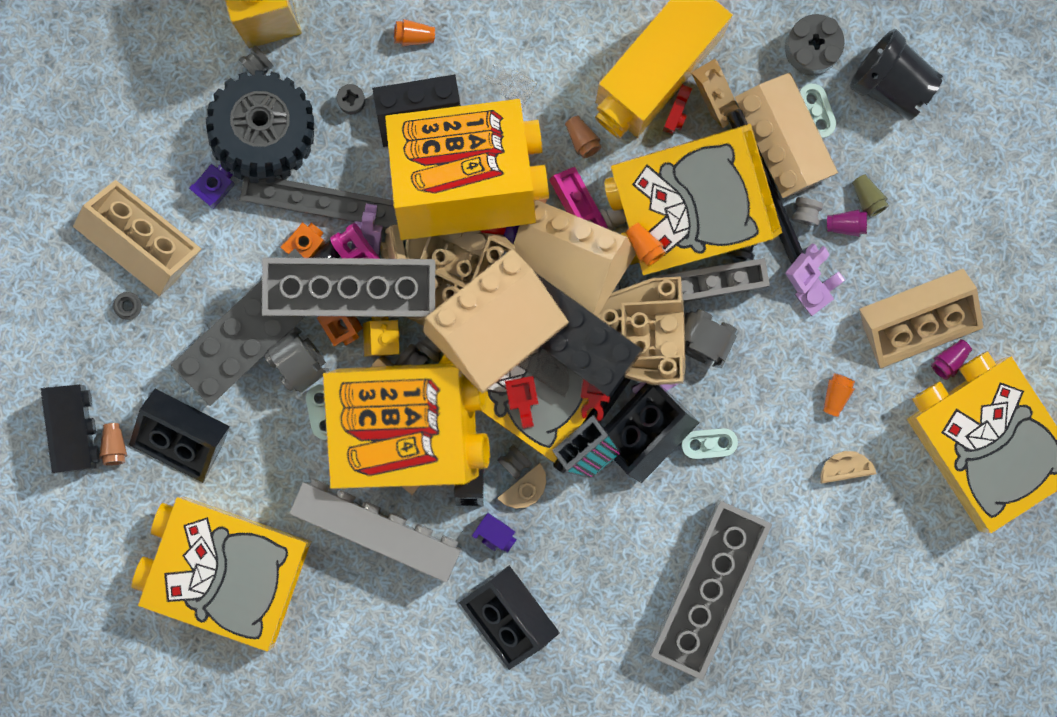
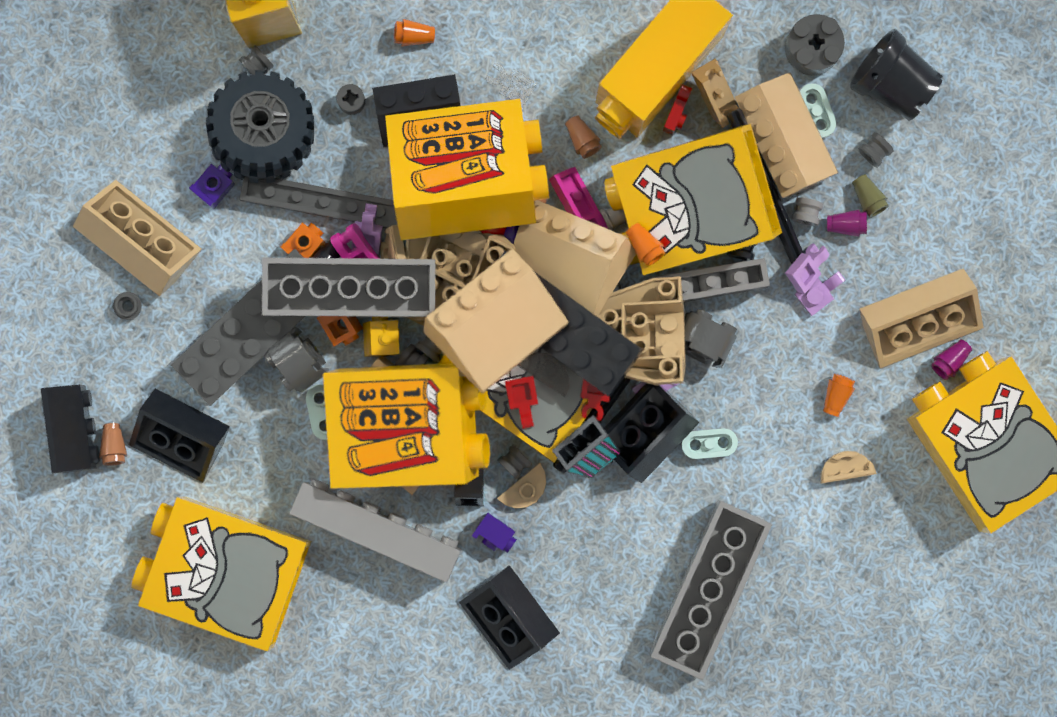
(875, 149): none -> dark grey wheel

